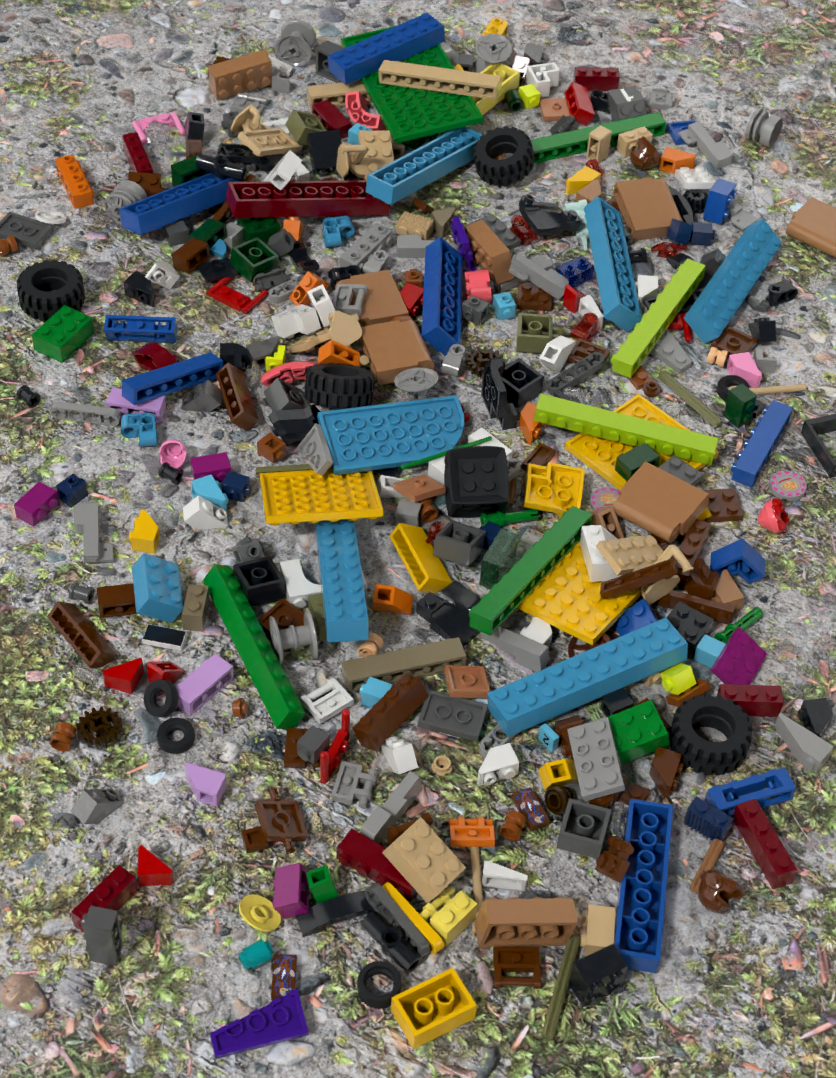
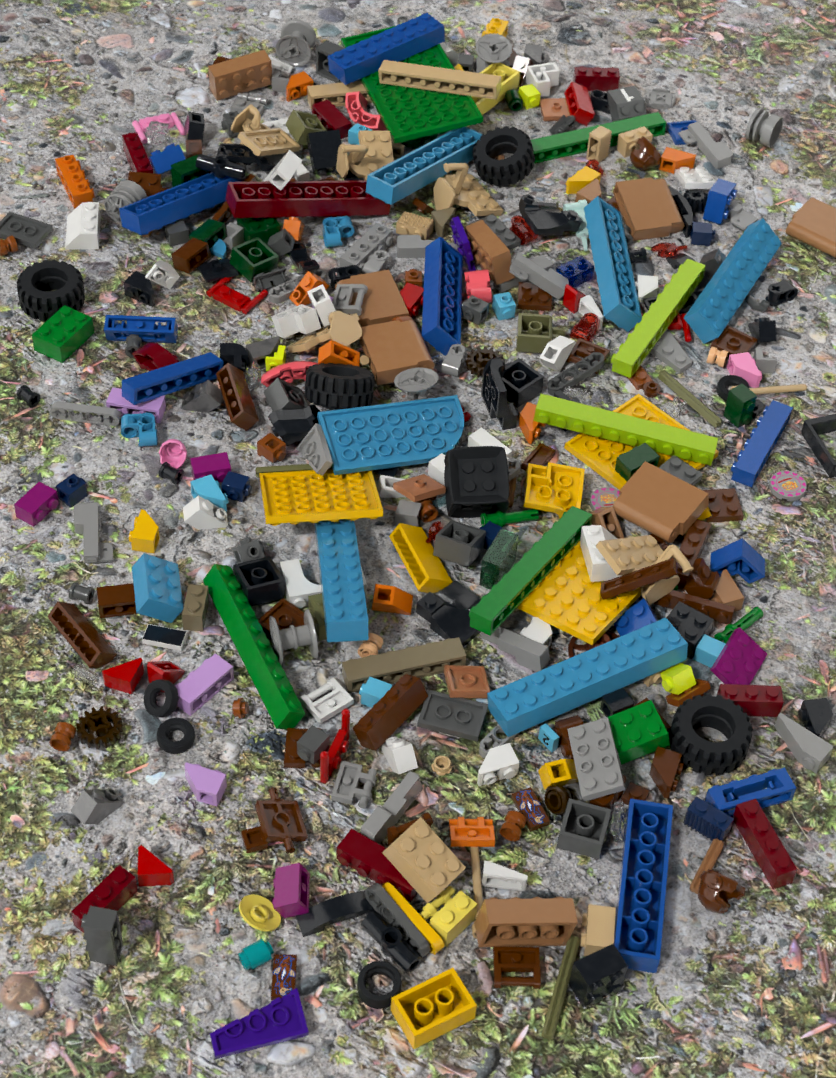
(51, 217): white wheel -> none
(83, 227): none -> white slope
(133, 343): none -> dark grey bush
(163, 160): none -> blue brick
(298, 86): none -> orange slope
(322, 884): green brick -> none
(444, 453): green axle -> none
(463, 191): none -> tan plate
(614, 862): reddish brown plate -> none
(679, 231): dark blue brick -> none
(773, 516): hair -> none

